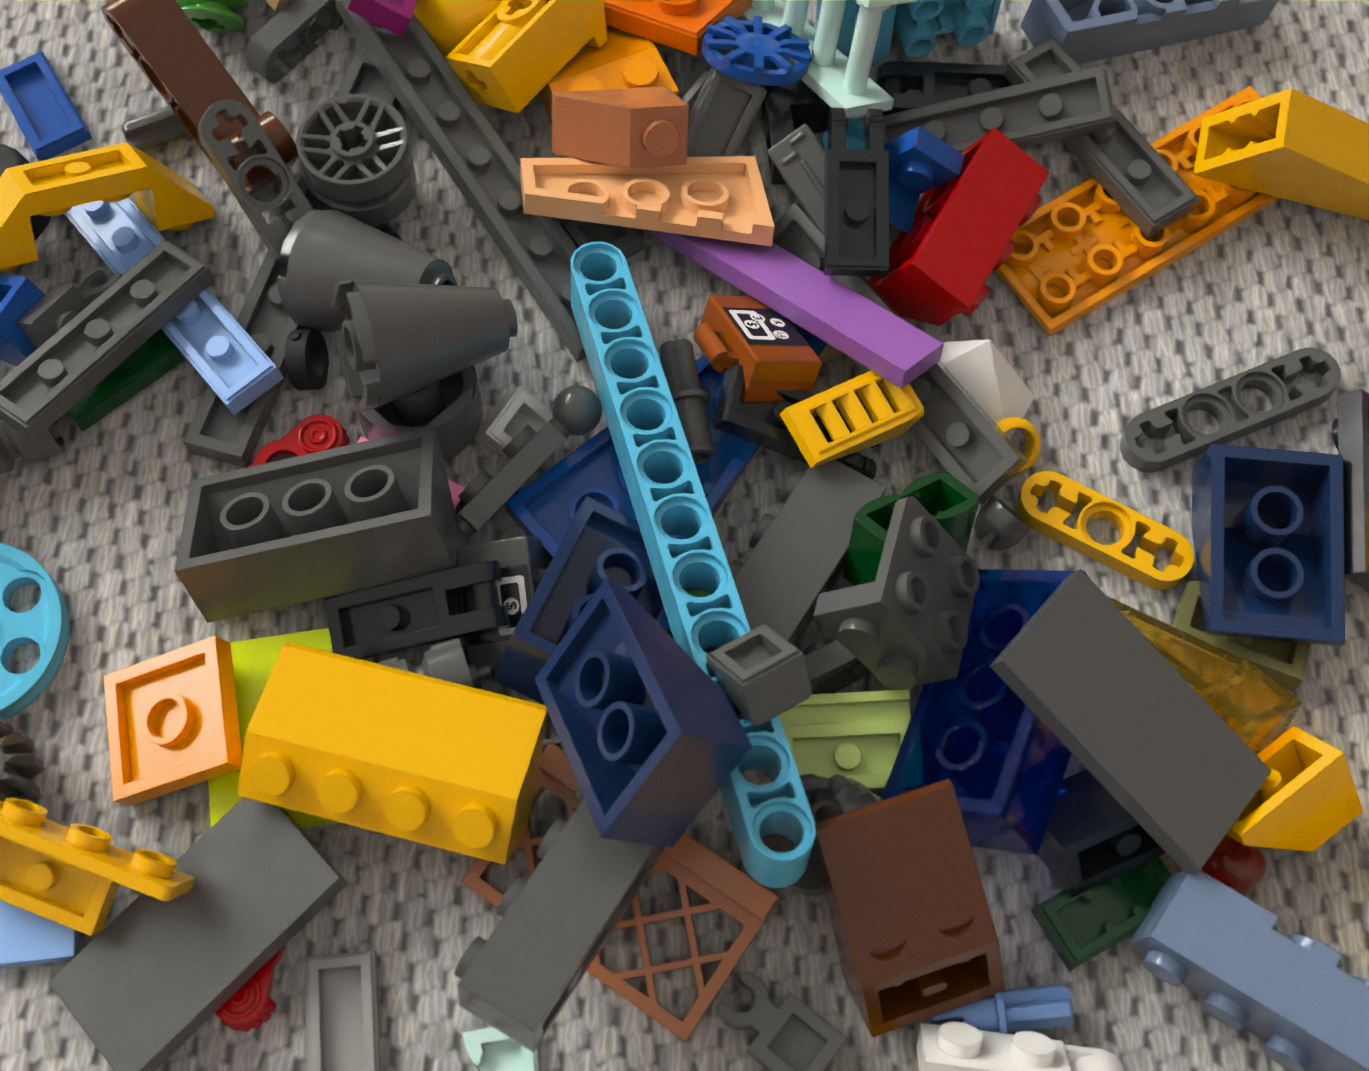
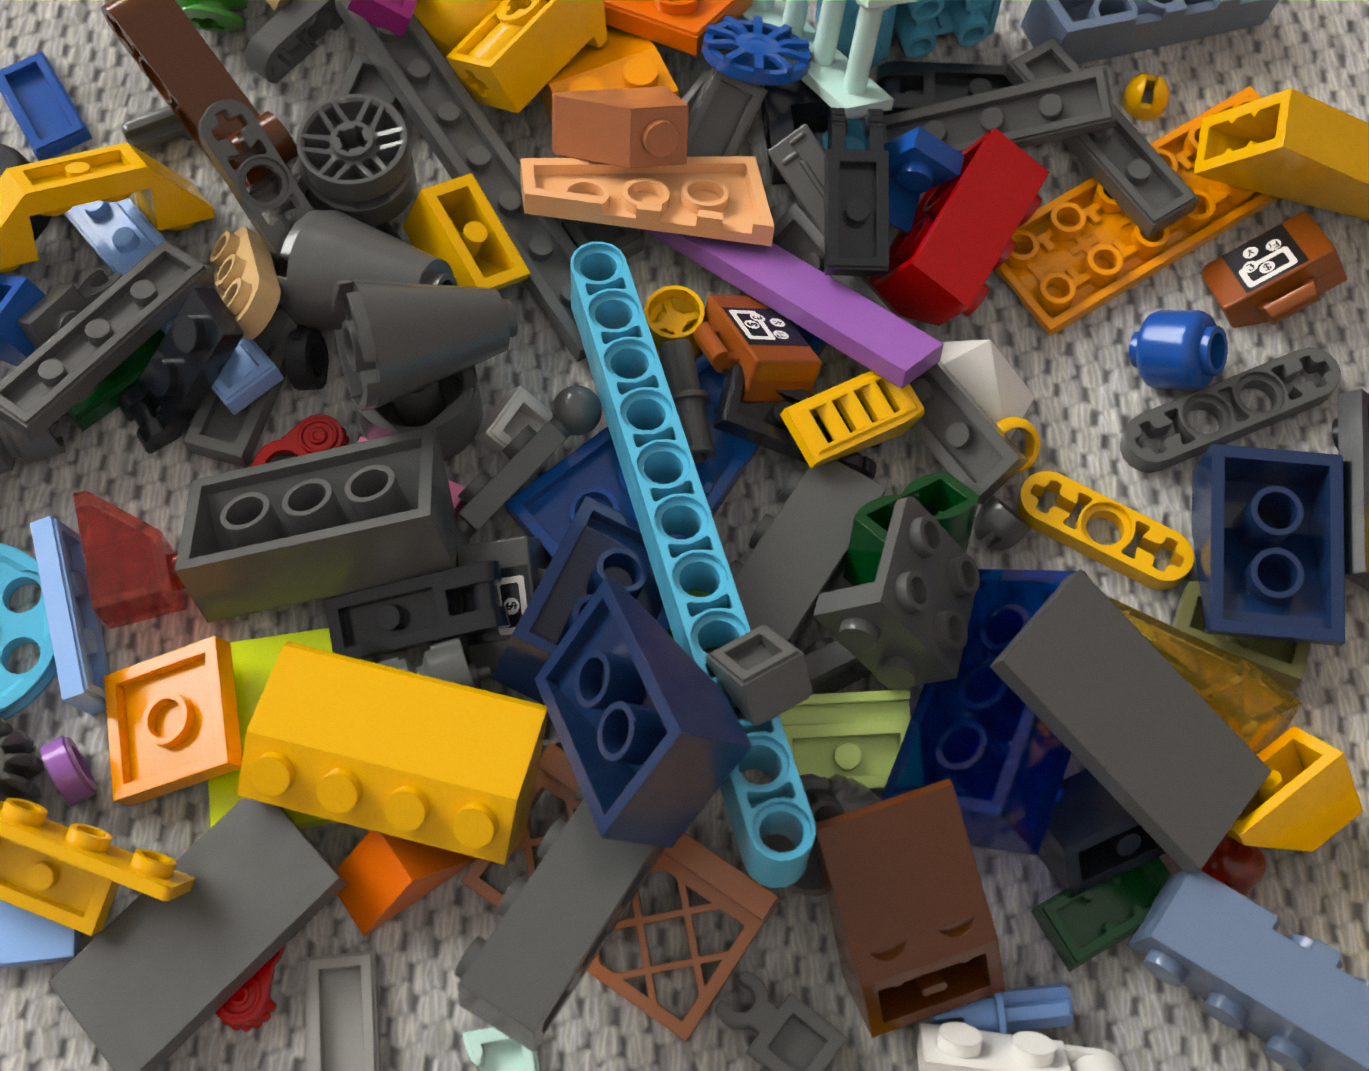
(68, 770): none -> medium lavender tile
(72, 622): none -> light blue tile
(126, 564): none -> clear red slope
(181, 369): none -> black plate
(246, 279): none -> tan plate
(392, 874): none -> orange slope
(463, 229): none -> yellow slope
(674, 311): none -> yellow wheel
(1134, 92): none -> yellow hinge
(1179, 350): none -> blue head
(1275, 273): none -> dark orange piece

